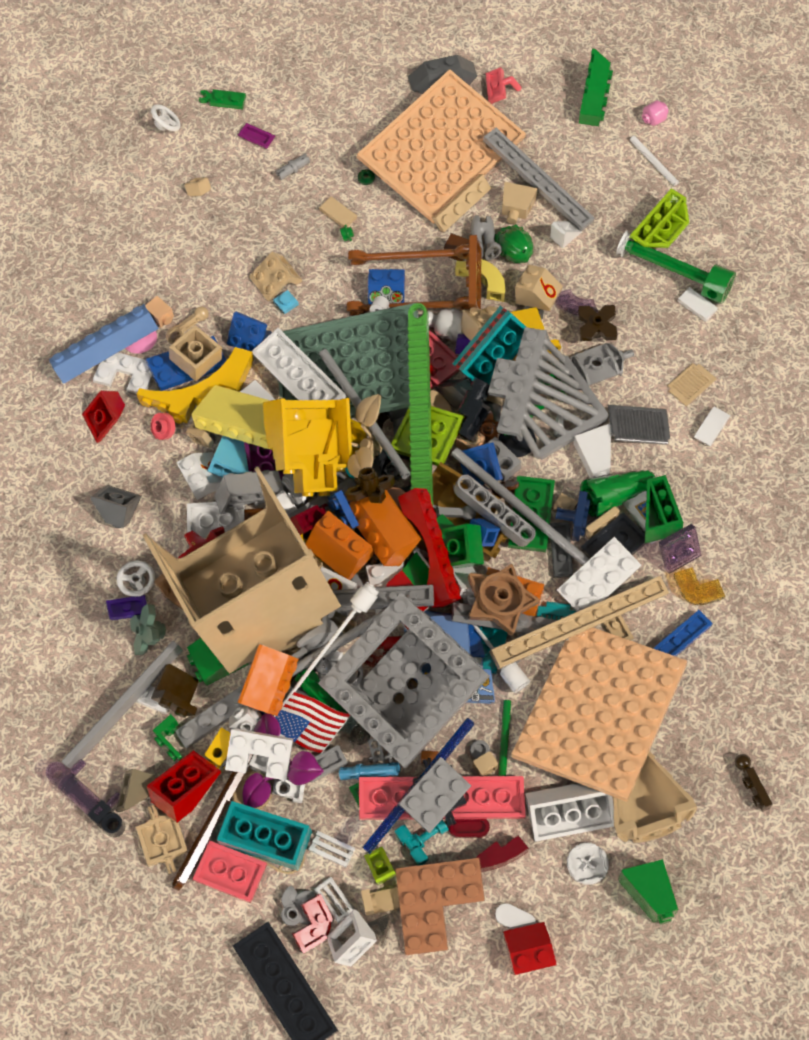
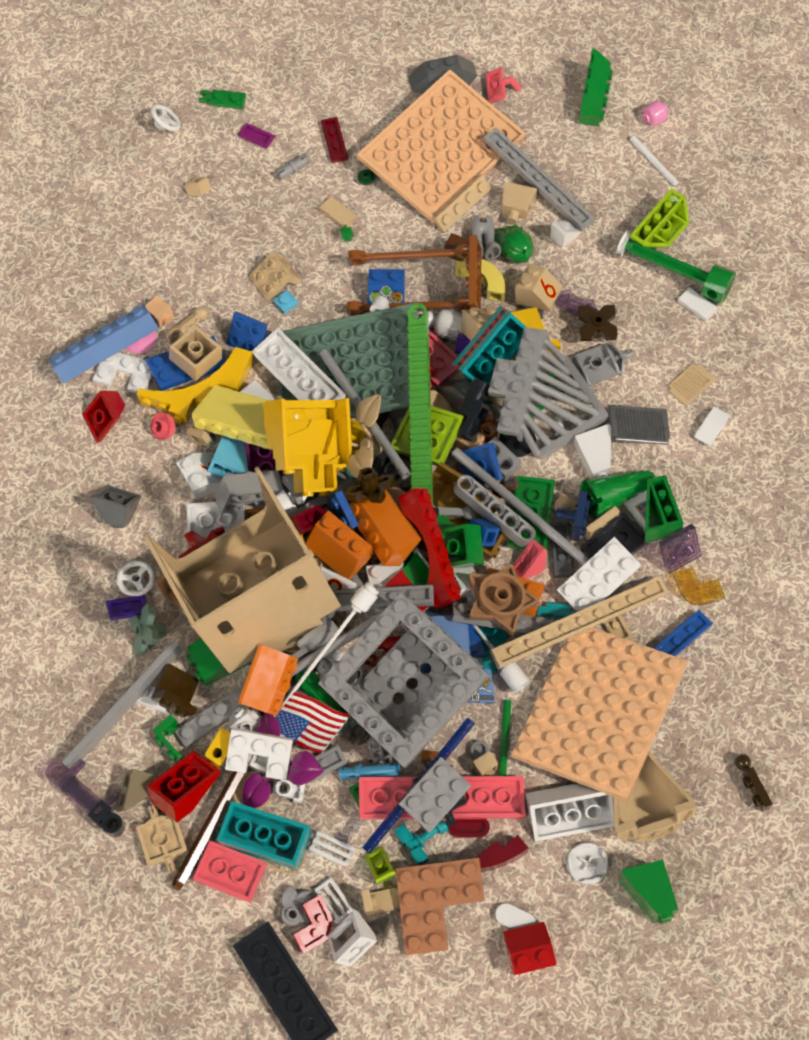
(334, 140): none -> dark red tile
(531, 561): none -> coral slope

